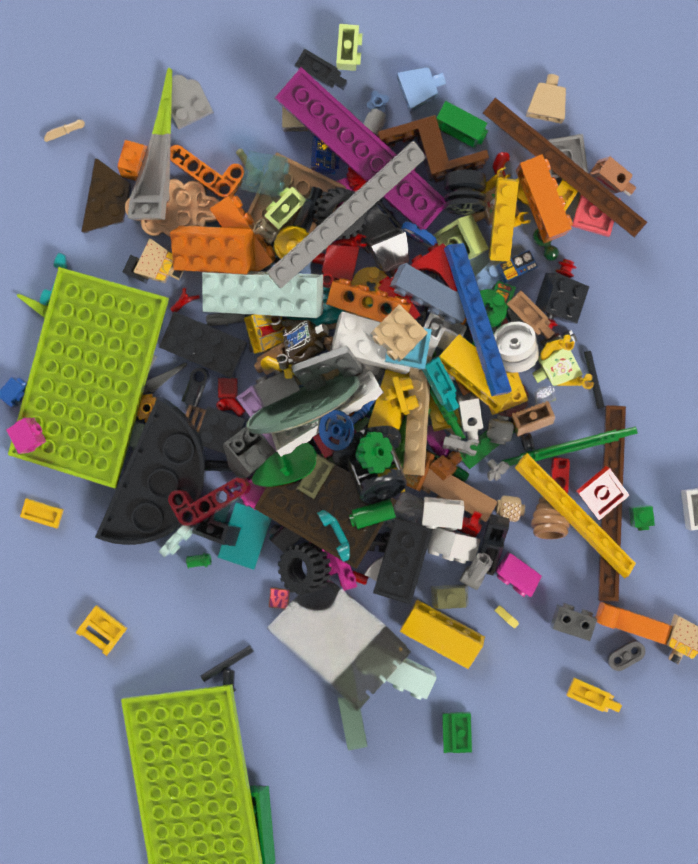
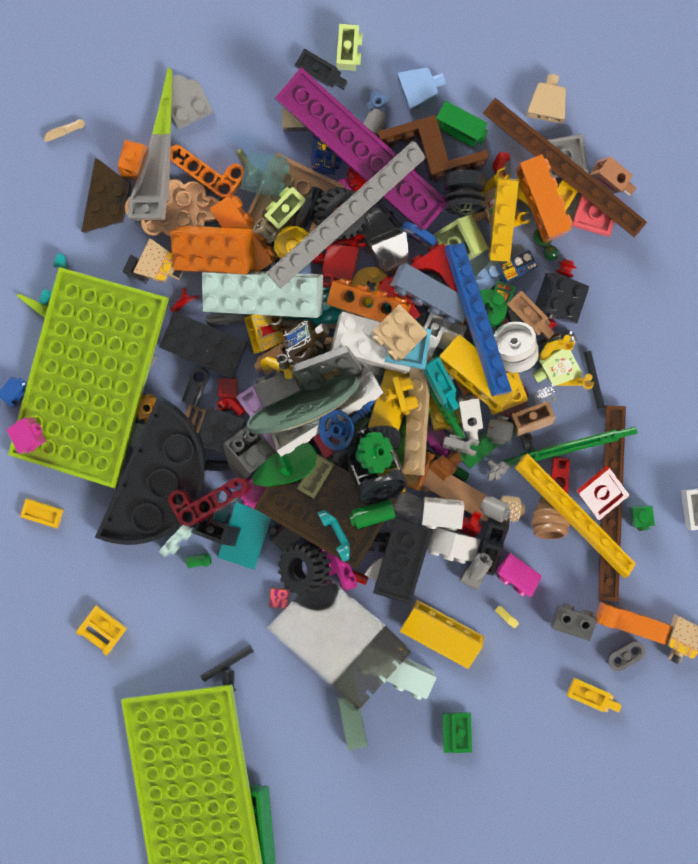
(156, 382): dark grey piece -> none
(449, 596): olive torso -> none
(495, 509): none -> light grey brick

